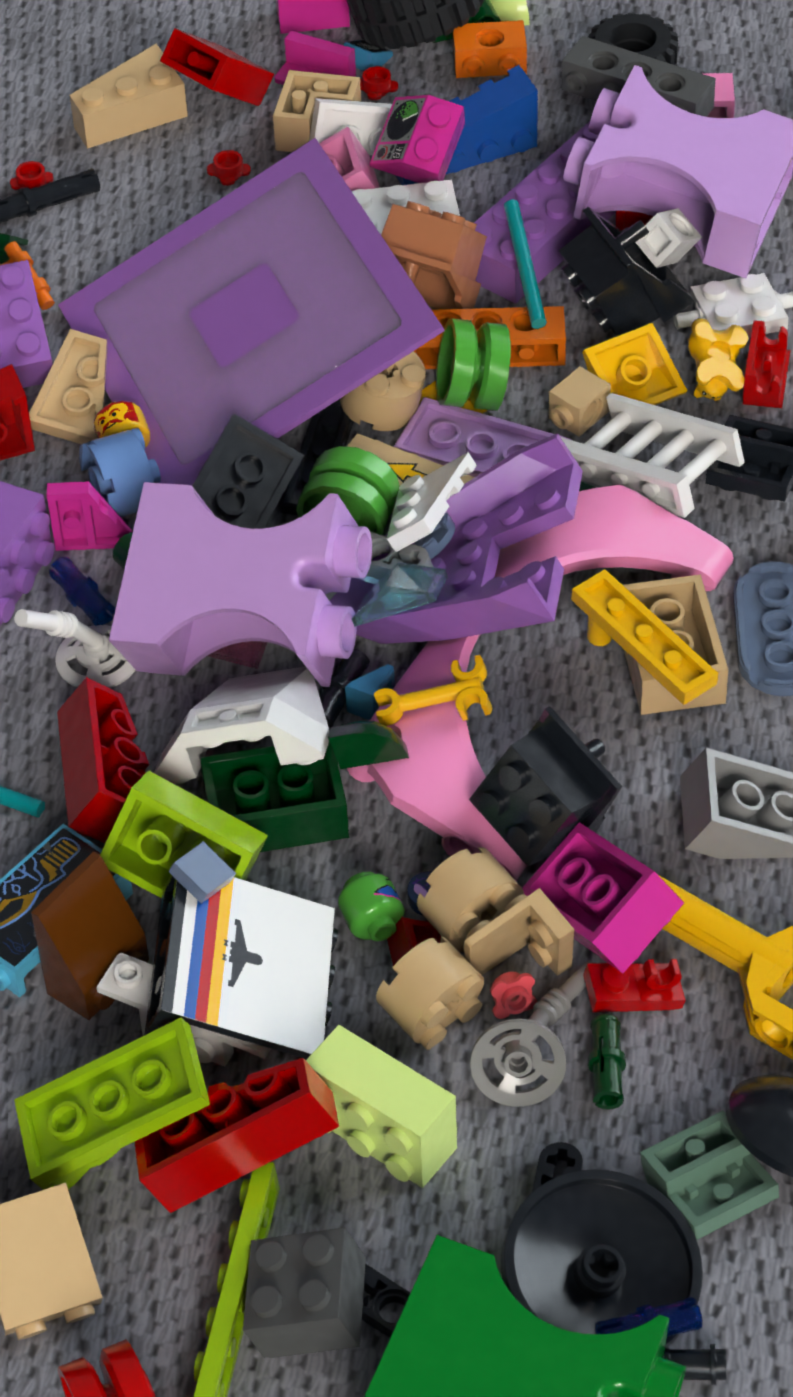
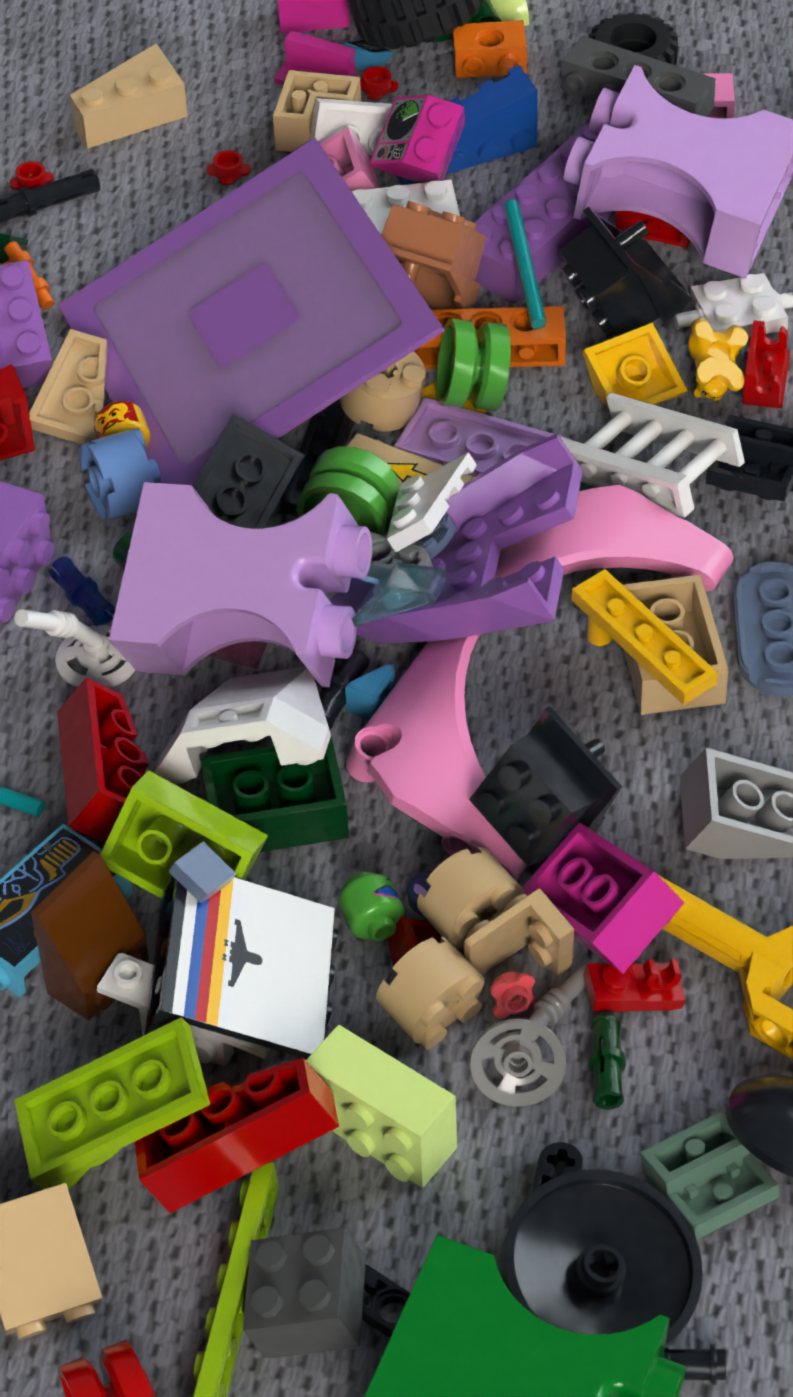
(82, 517): dark pink wing -> none
(216, 67): red brick -> none
(365, 744): dark green brick -> none
(466, 691): yellow bar -> none
(578, 401): tan brick -> none
(668, 238): white brick -> none
(681, 1314): clear blue pin -> none

